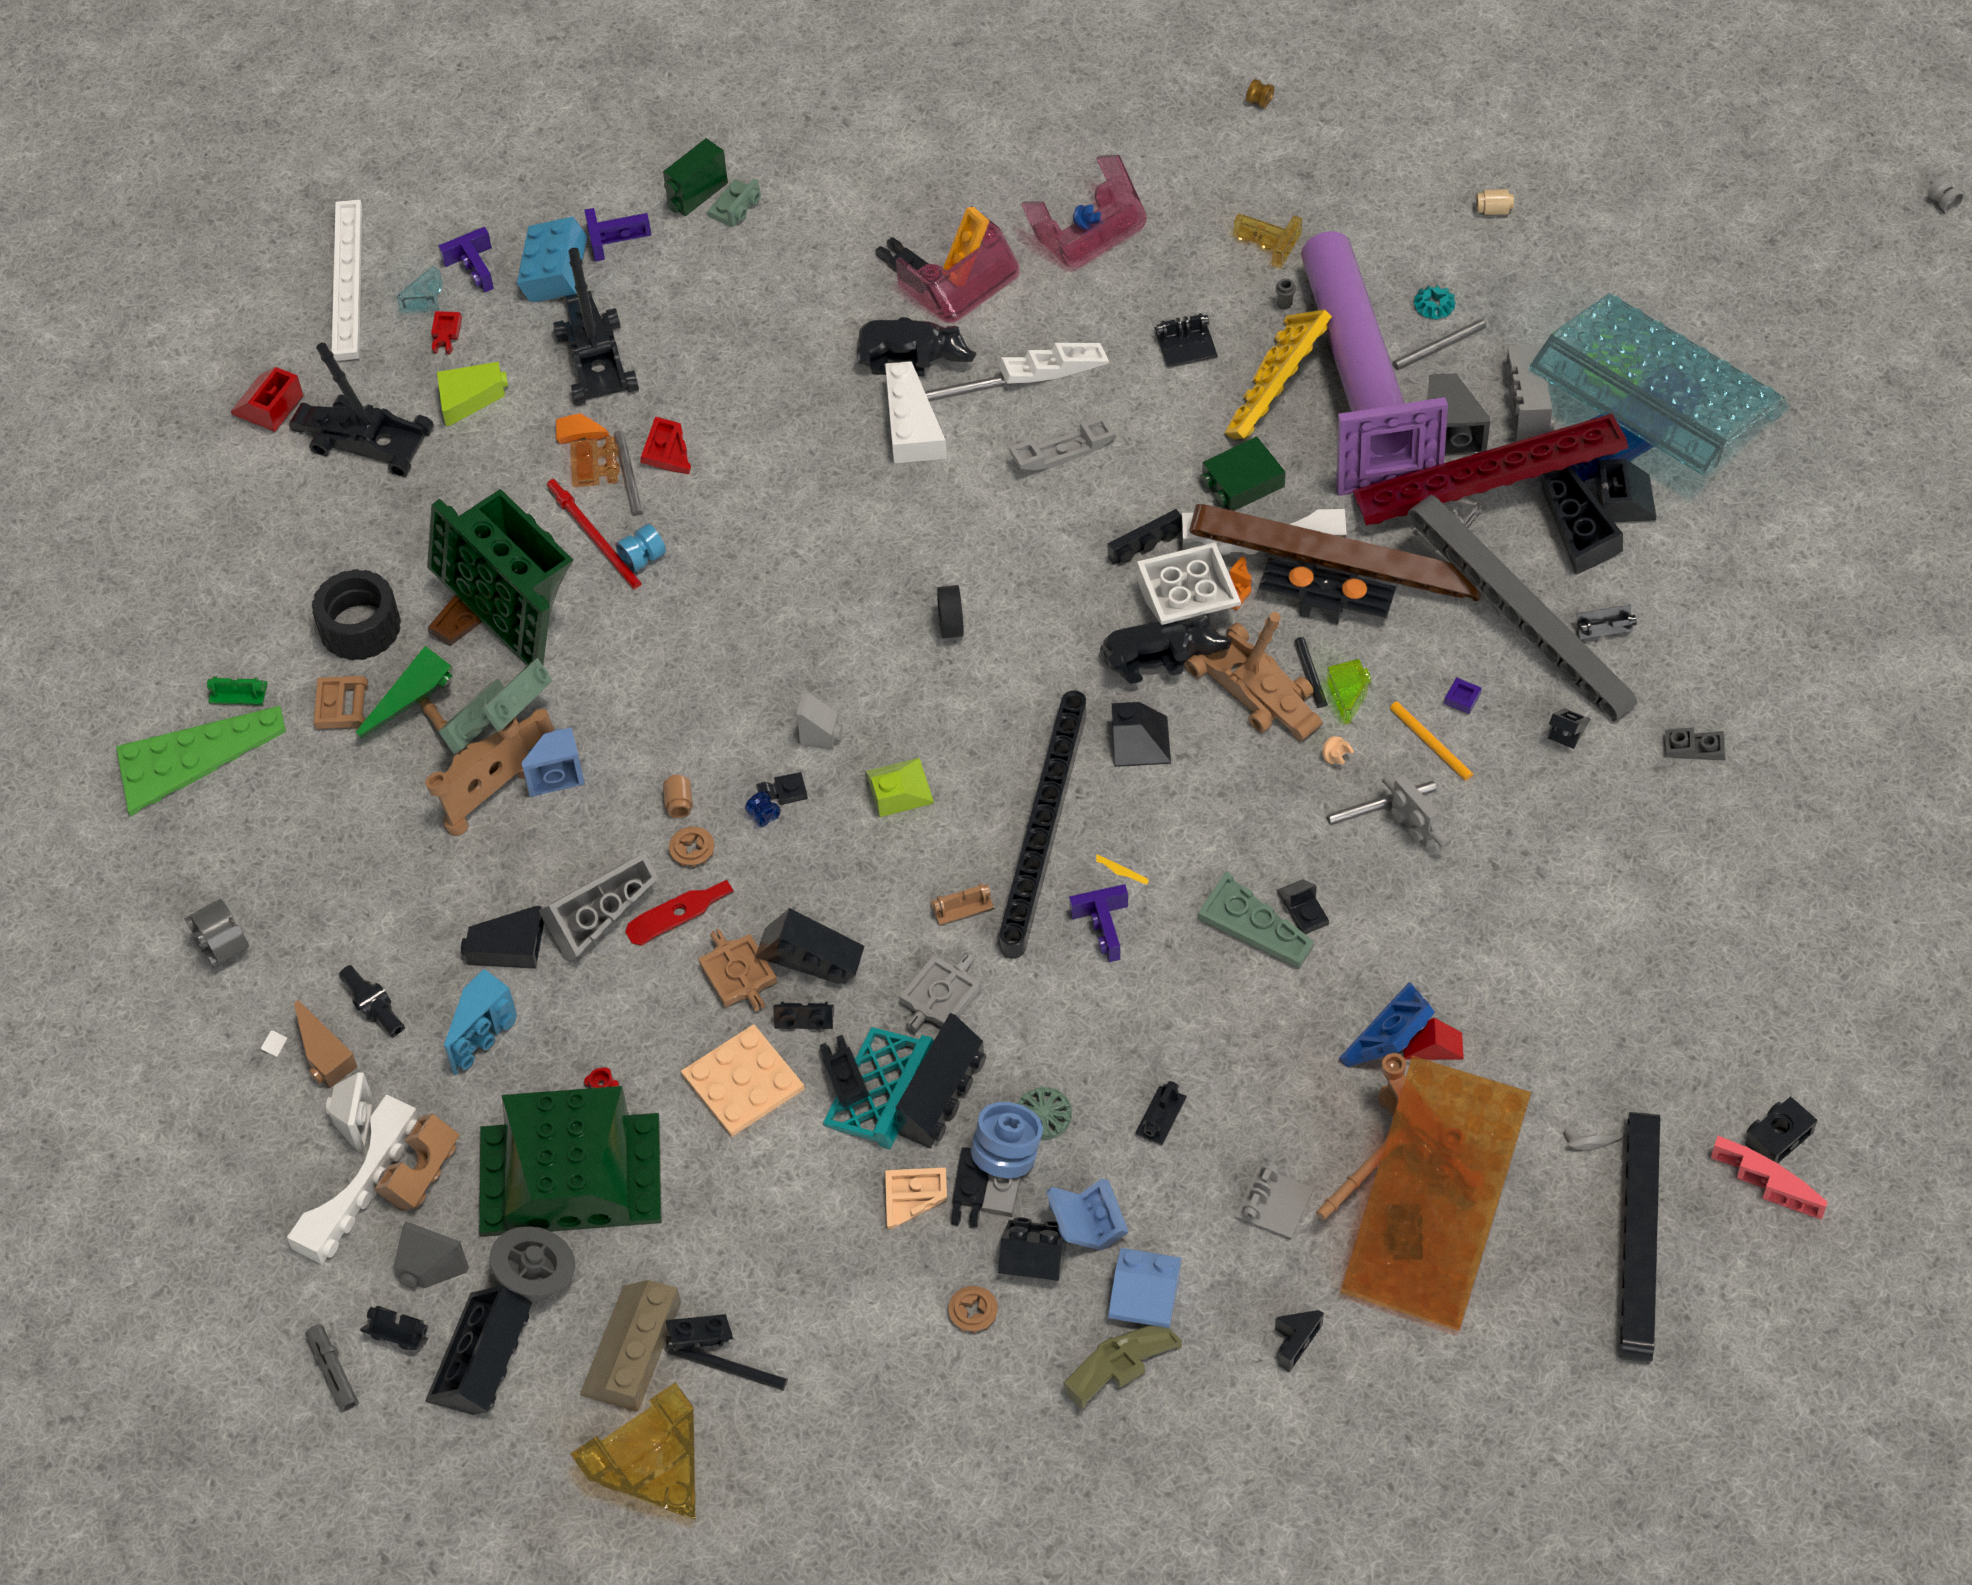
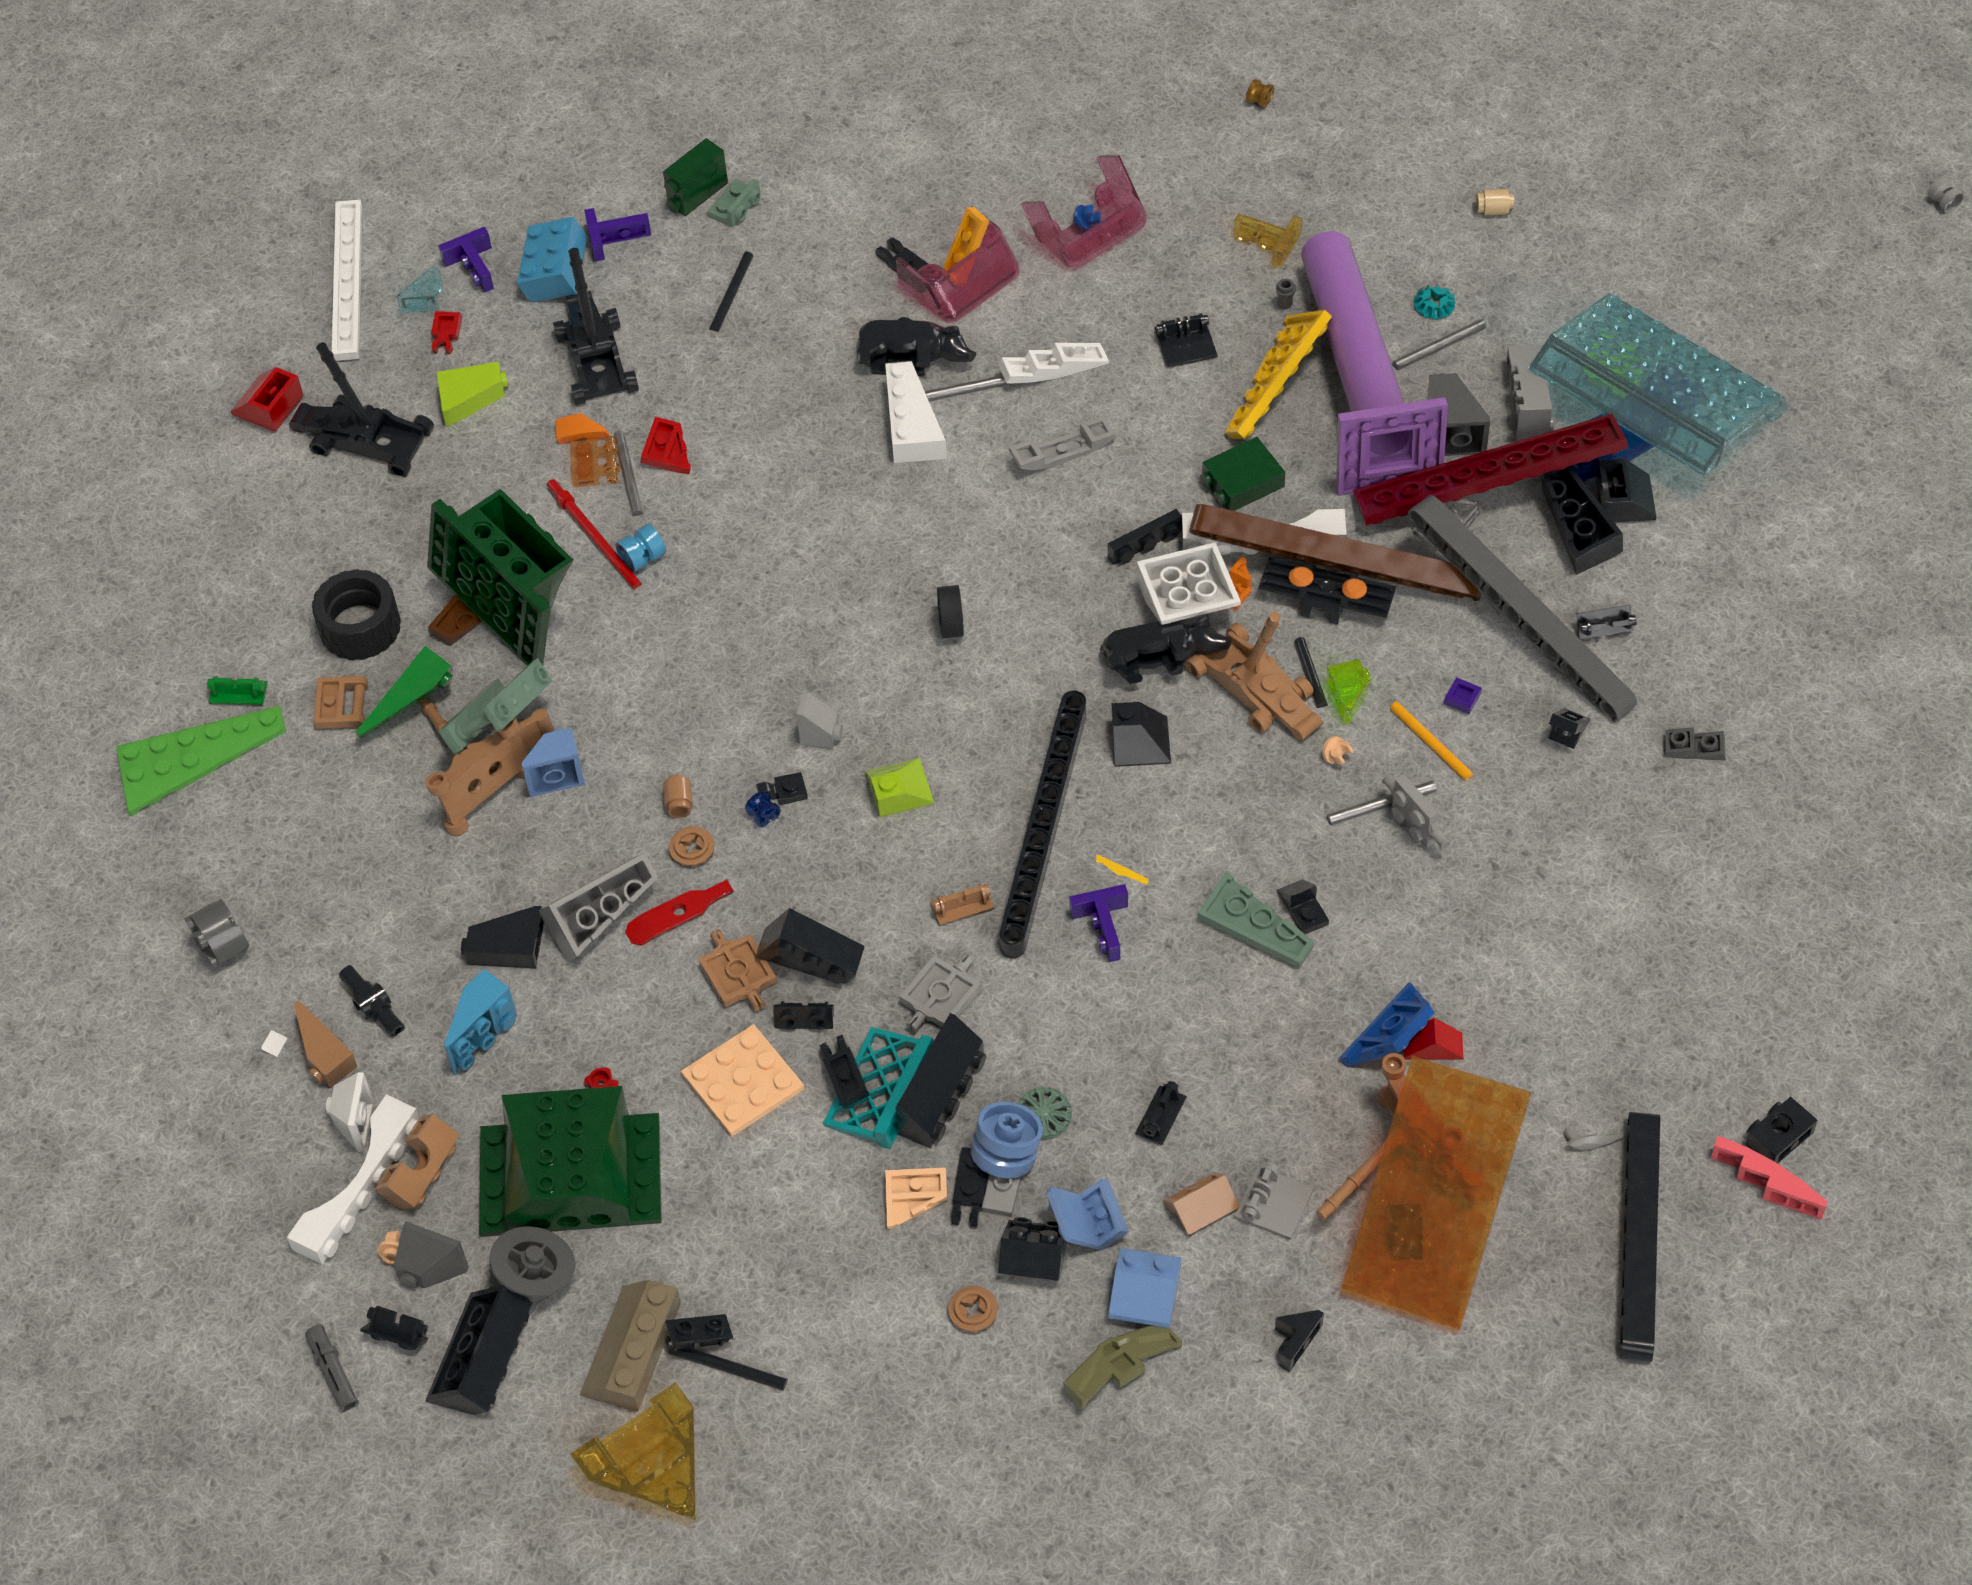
(388, 1248): none -> light nougat plate
(731, 291): none -> black bar
(1203, 1202): none -> panel

